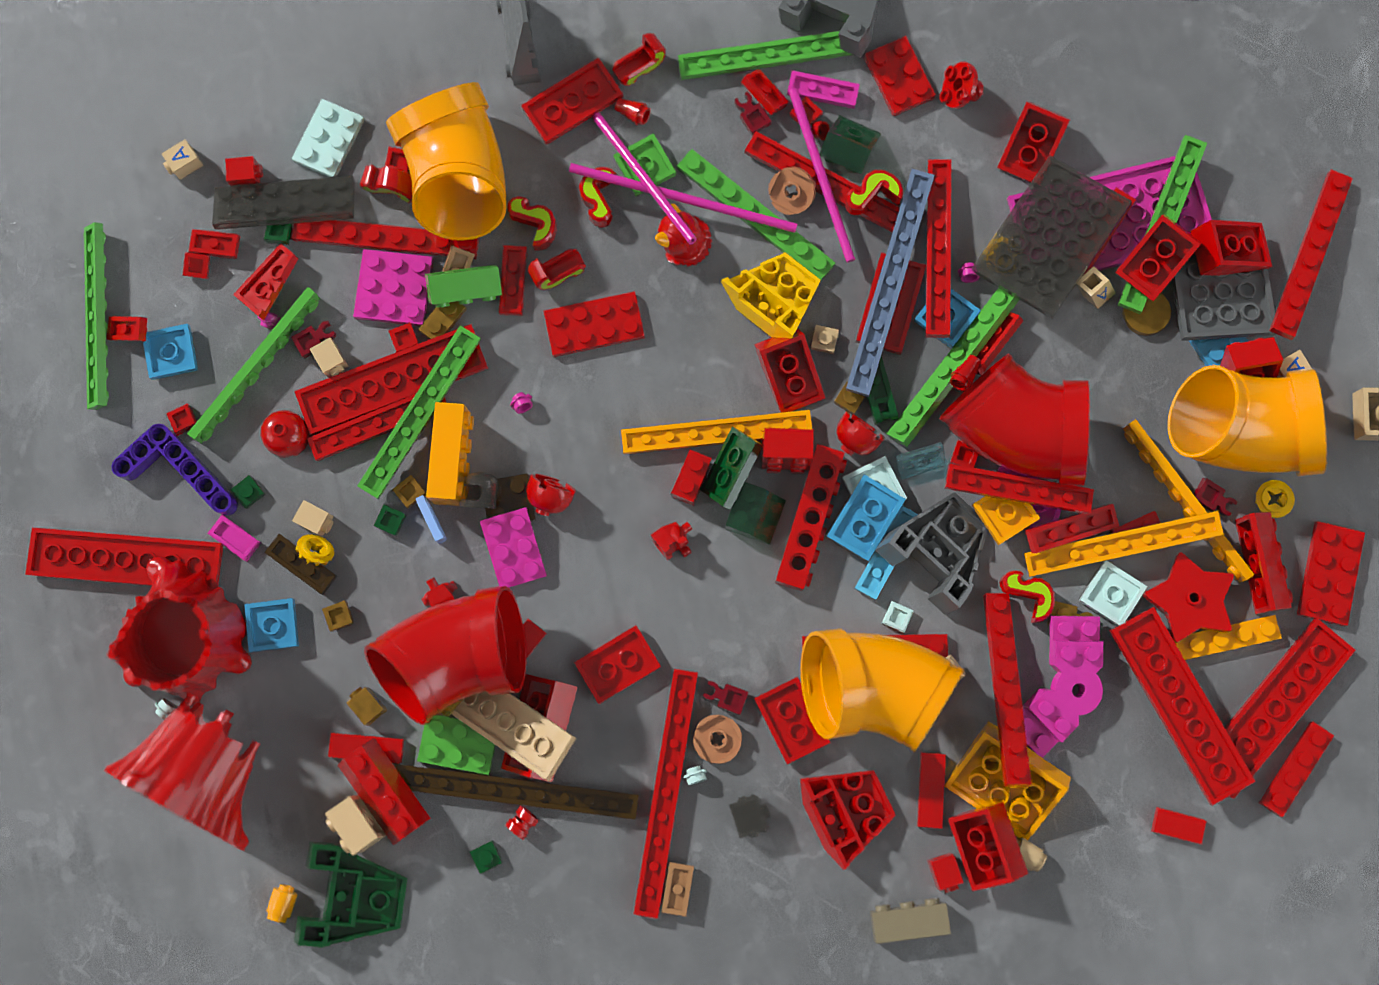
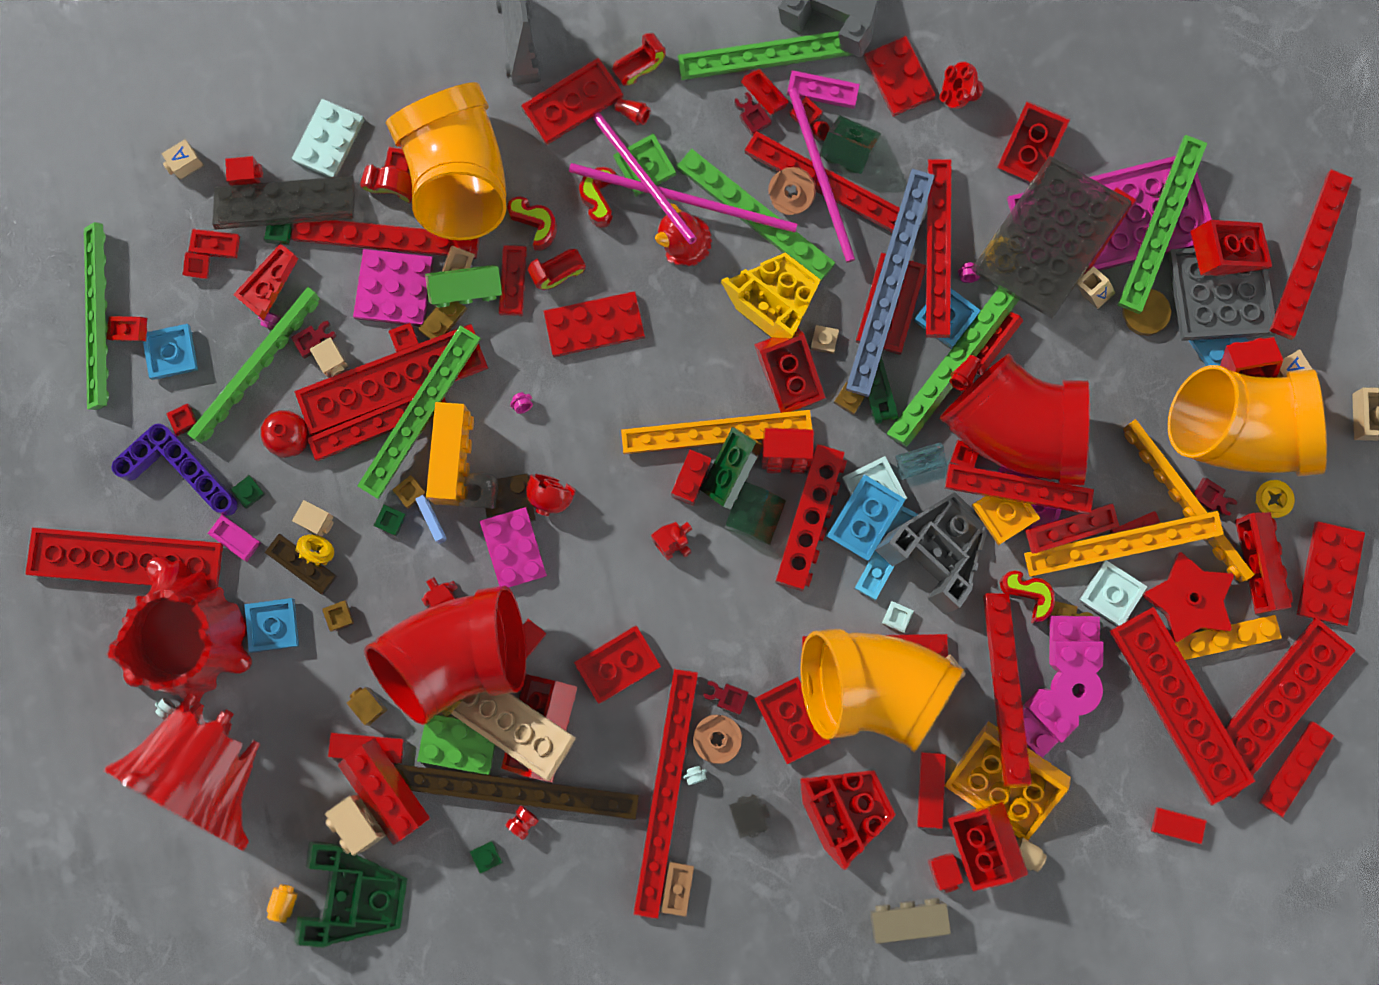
(857, 435): red cylinder -> none
(871, 185): red animal -> none
(1158, 257): red slope -> none

